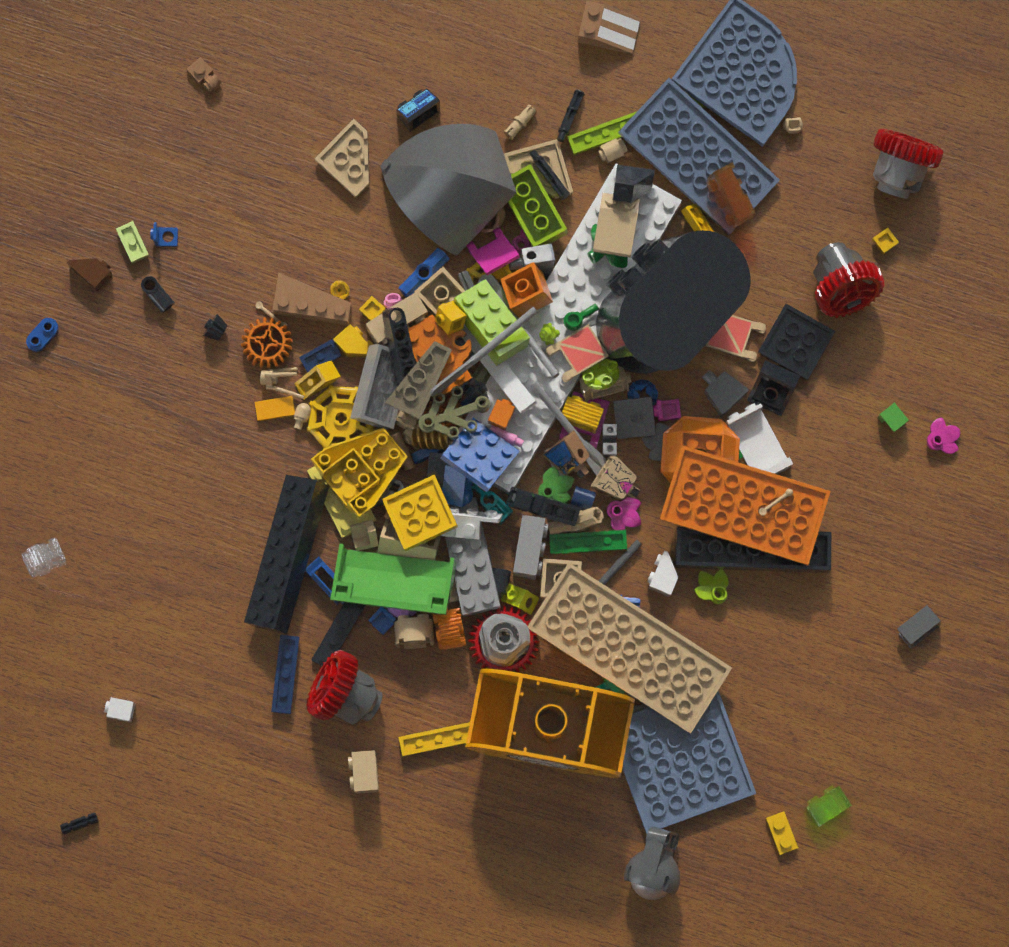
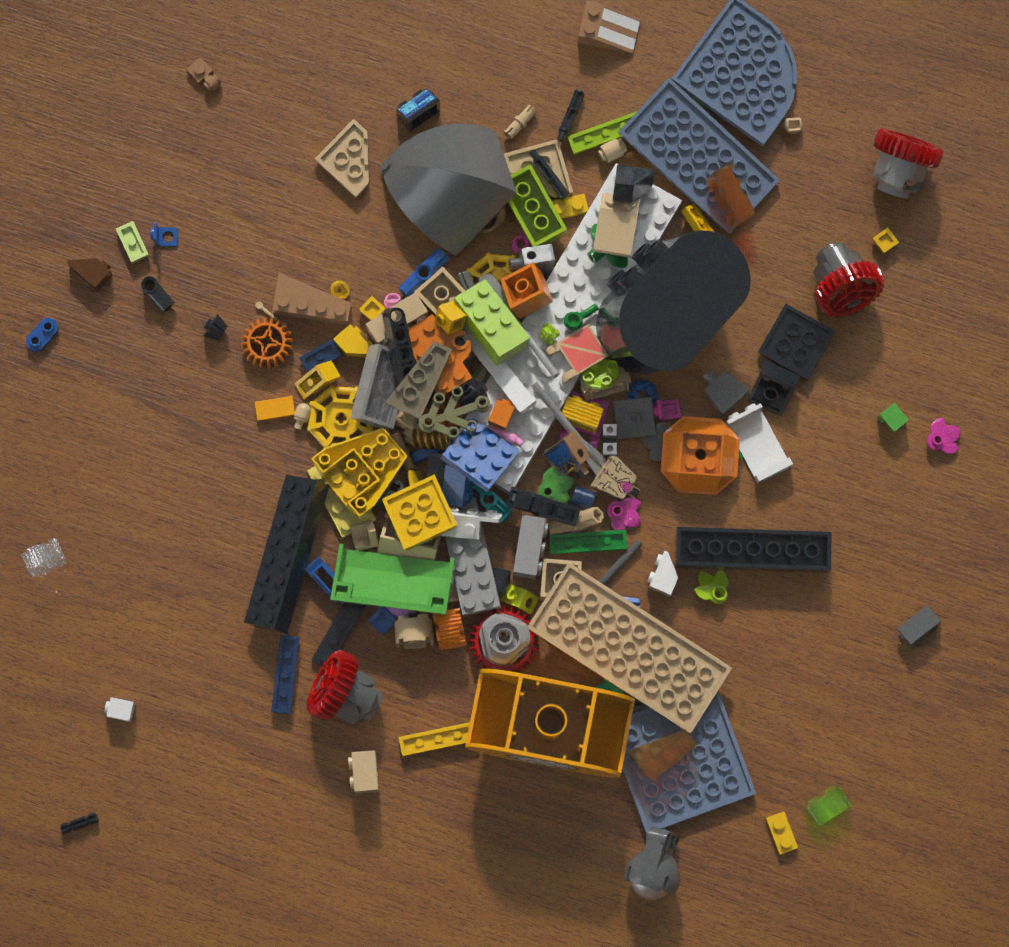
(270, 377): tan plant -> none
(414, 476): none -> yellow slope
(483, 352): light grey piece -> none
(494, 254): dark pink flag -> none
(571, 206): none -> yellow plate
(662, 753): none -> clear orange wedge
(725, 502): orange plate -> none
(734, 337): coral flag -> none
(762, 511): tan hinge -> none

